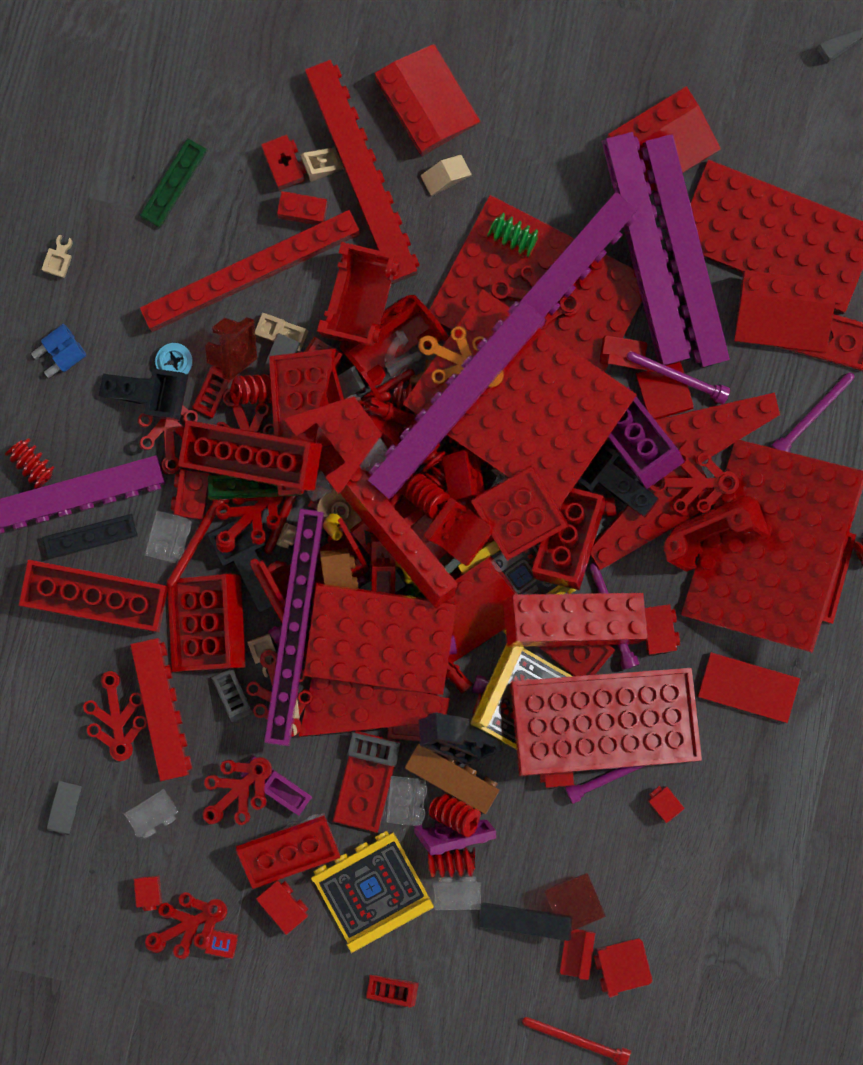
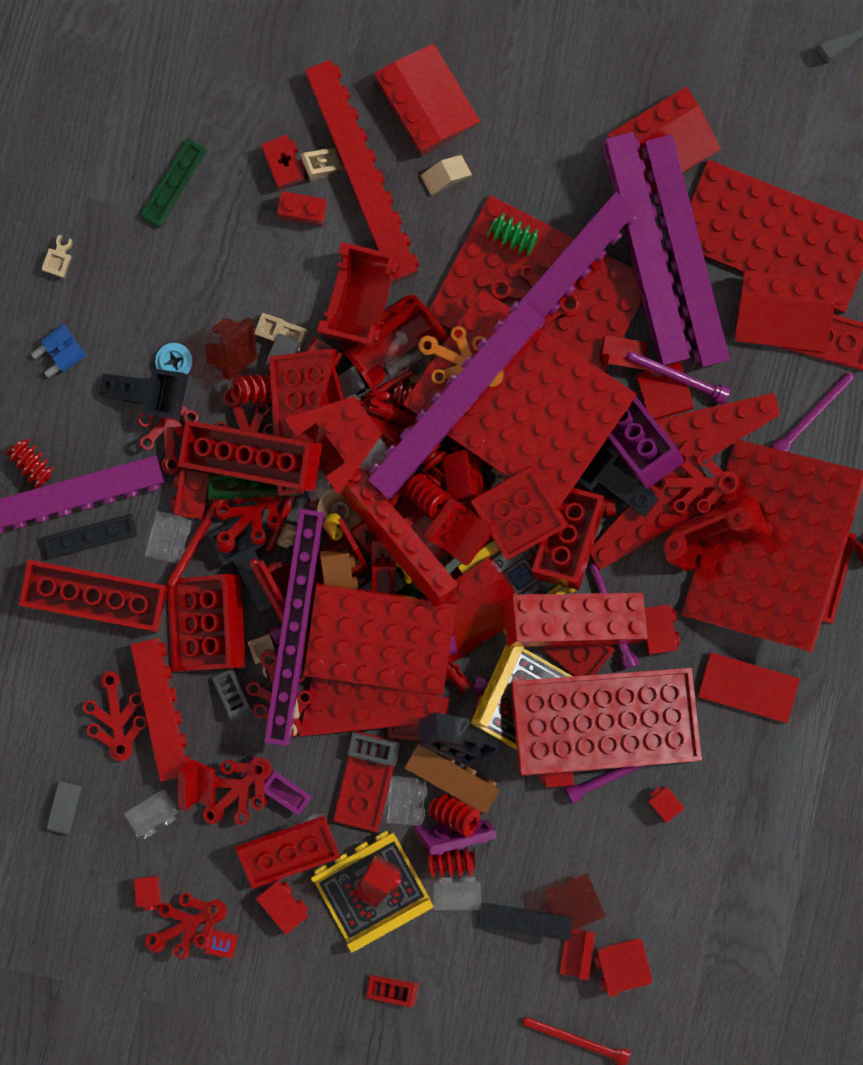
(195, 785): none -> red panel
(206, 388): red slope -> none
(250, 271): red brick -> none
(377, 881): none -> red wedge

